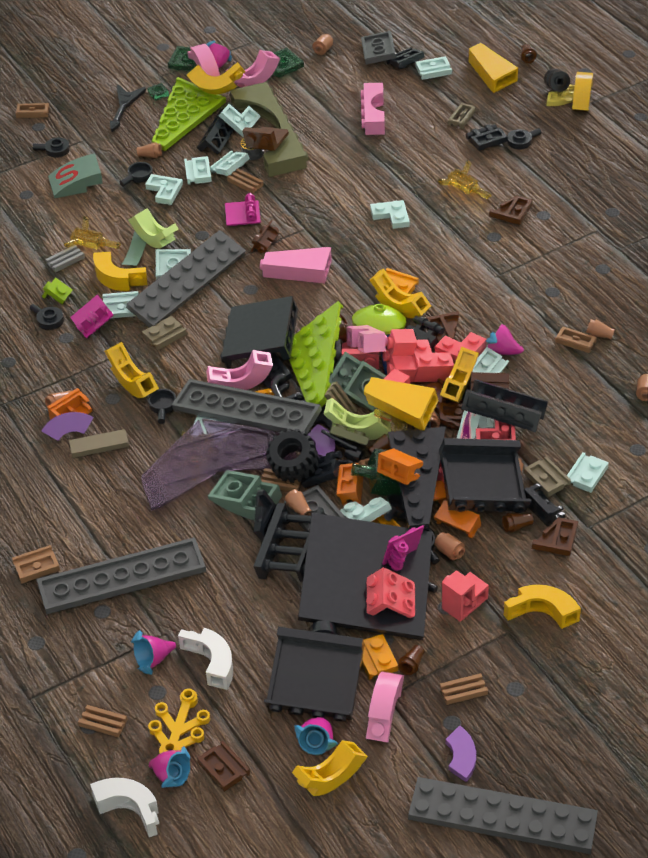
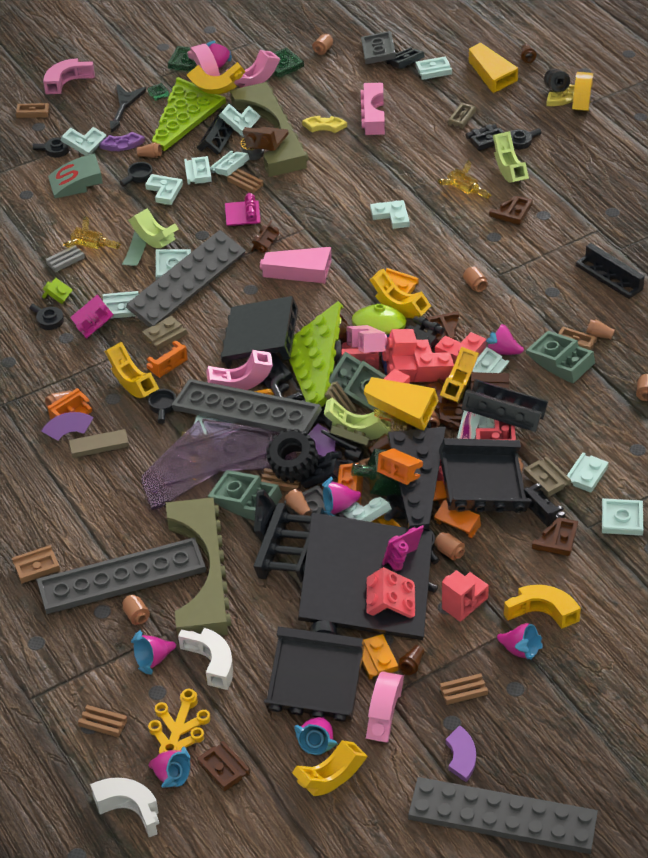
(64, 72): none -> bright pink arch
(85, 143): none -> light aqua plate
(116, 277): yellow arch -> none
(122, 143): none -> medium lavender tile
(135, 609): none -> nougat brick
(168, 361): none -> orange hinge
(208, 607): none -> olive arch
(329, 124): none -> light yellow tile
(338, 497): none -> dark pink hat
(475, 279): none -> nougat brick
(506, 158): none -> yellowish green arch
(516, 521): reddish brown cone -> none
(522, 641): none -> hat
(561, 356): none -> sand green slope
(615, 270): none -> black fence
(622, 516): none -> light aqua plate

